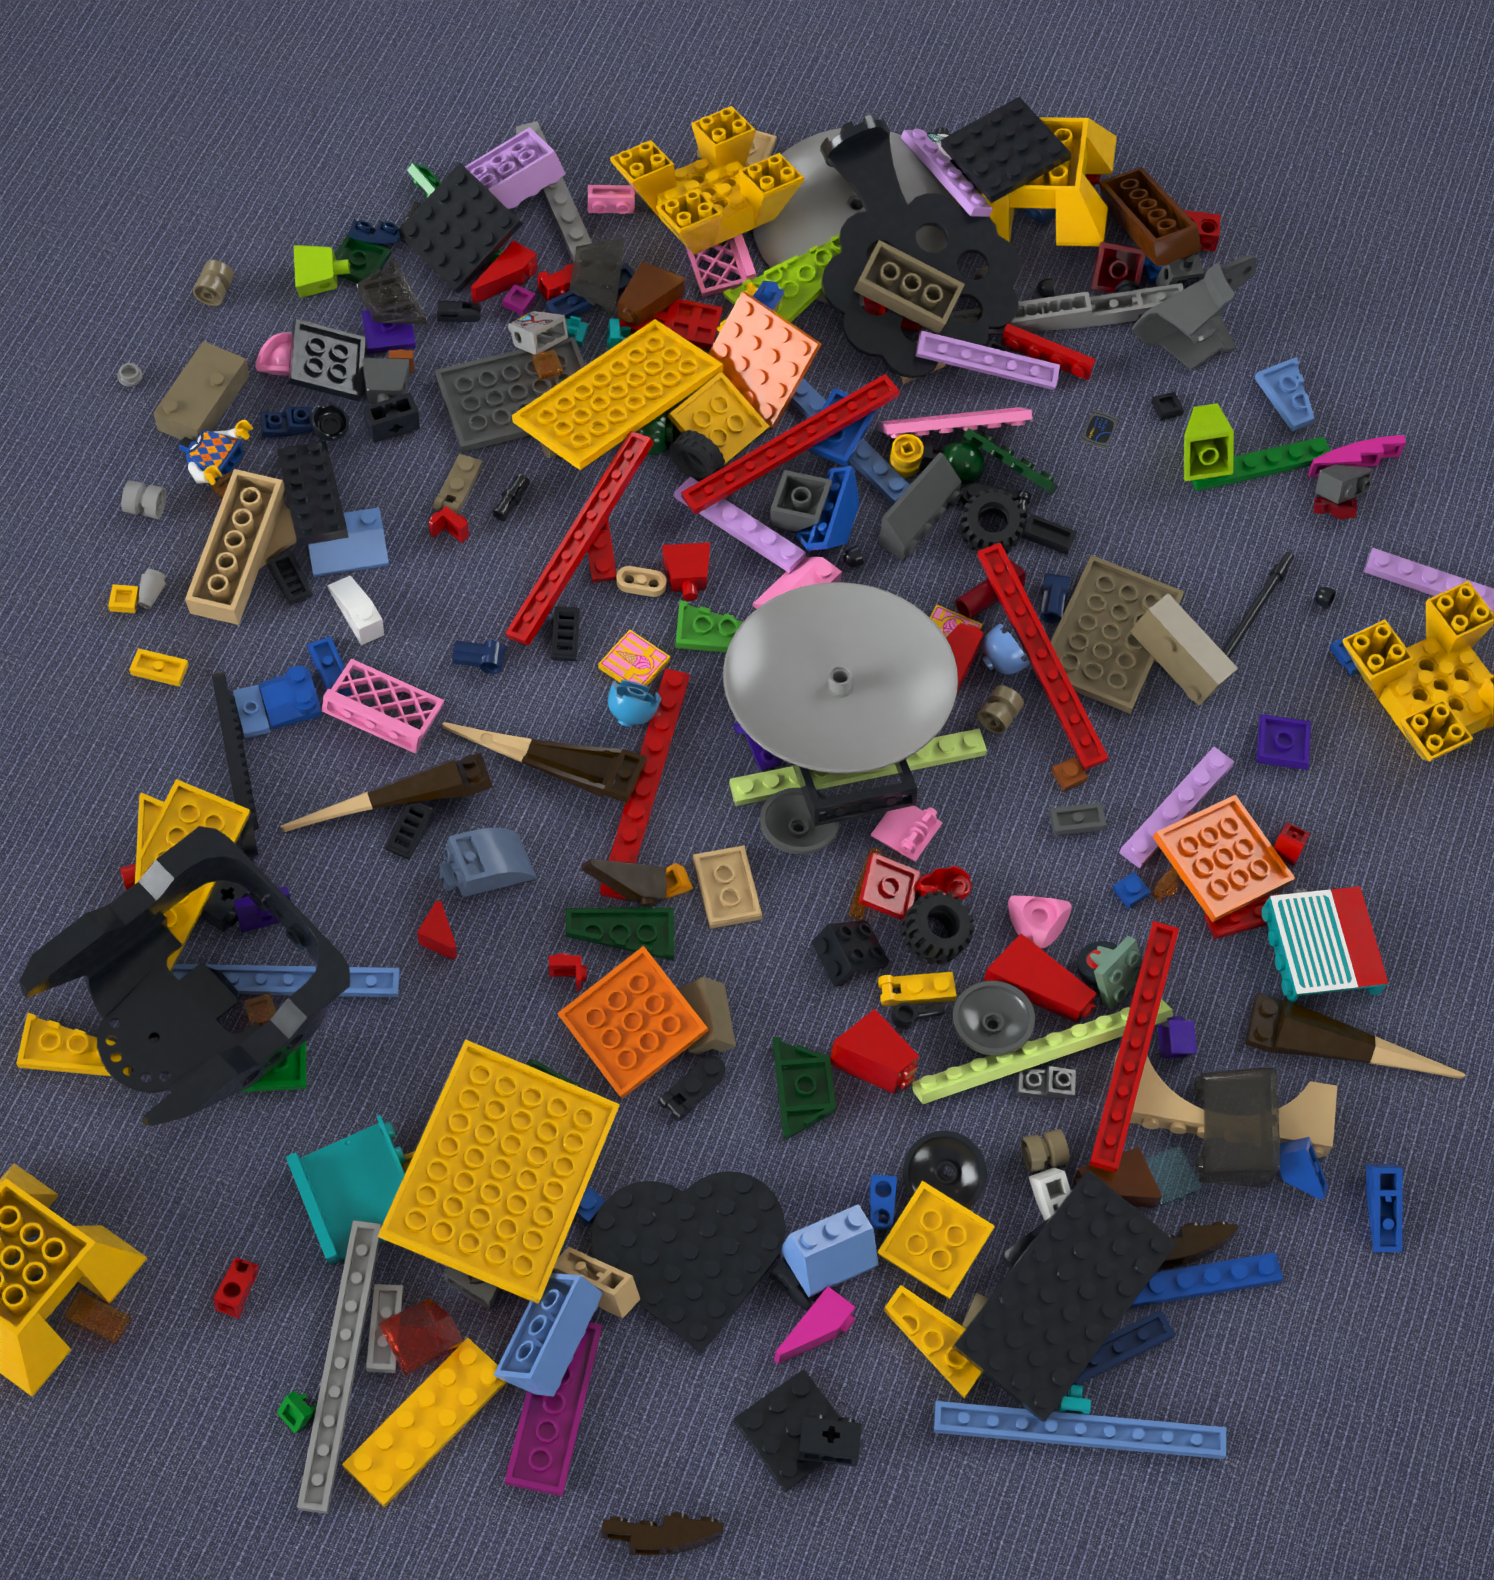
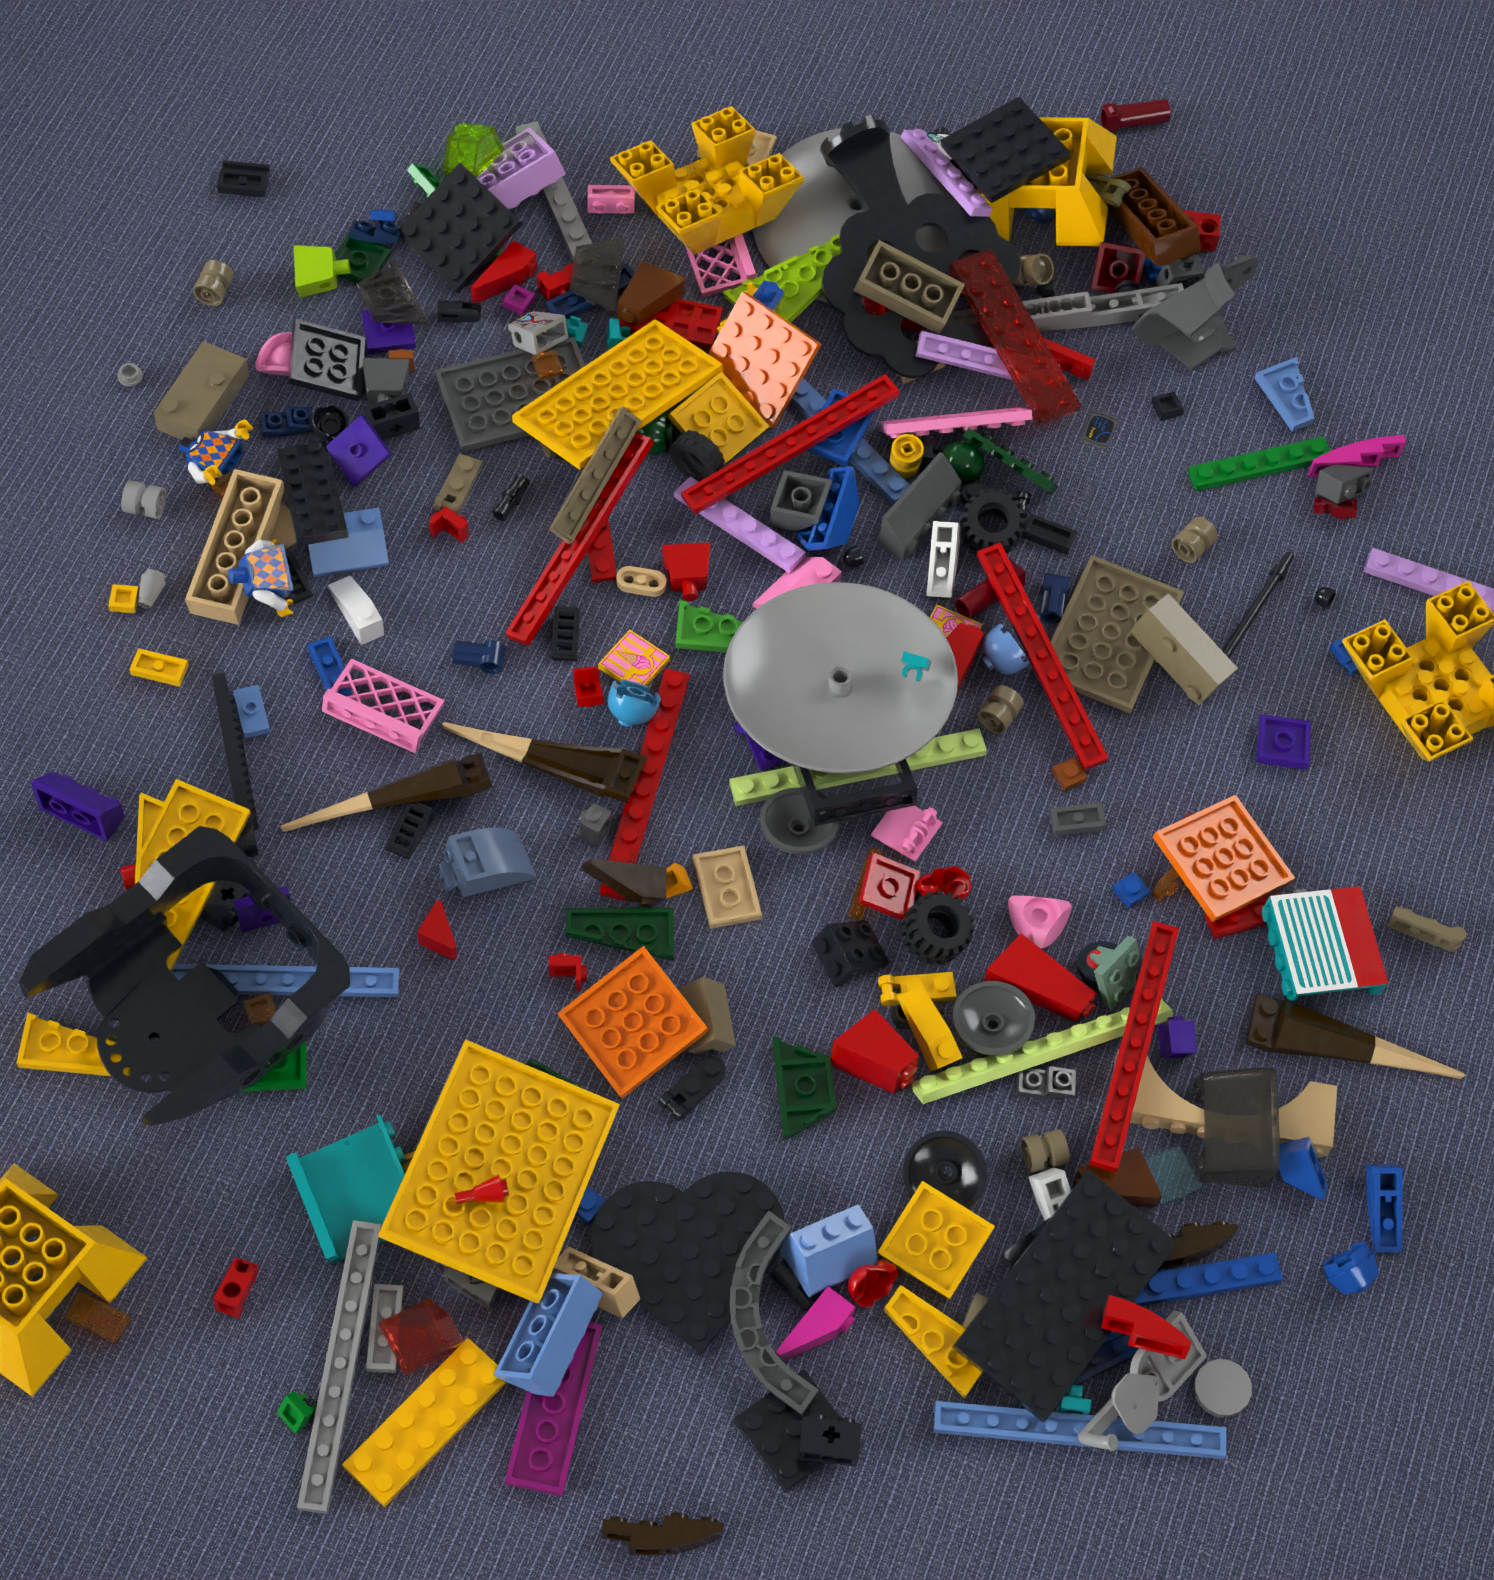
(78, 804): none -> dark purple slope
(243, 178): none -> black plate
(265, 575): none -> torso
(290, 697): blue slope -> none
(358, 450): none -> dark purple plate
(384, 215): none -> blue tile
(473, 147): none -> clear neon green slope
(489, 1191): none -> red cone
(587, 686): none -> red bracket
(594, 824): none -> flat silver brick
(595, 475): none -> dark tan tile
(746, 1316): none -> dark grey plate
(871, 1282): none -> red hair
(882, 1201): blue leg -> none
(915, 662): none -> teal tile
(929, 1029): none -> yellow slope
(943, 559): none -> white slope
(1015, 336): none -> clear red plate
(1035, 270): none -> dark tan wheel
(1106, 186): none -> olive plate
(1134, 114): none -> dark red piece
(1137, 1395): none -> light grey plate
(1144, 1328): none -> red slope
(1177, 805): lavender plate -> none
(1194, 539): none -> dark tan wheel
(1208, 444): lime slope -> none
(1222, 1388): none -> light grey tile
(1291, 843): red slope -> none
(1352, 1269): none -> blue cone
(1426, 929): none -> dark tan plate

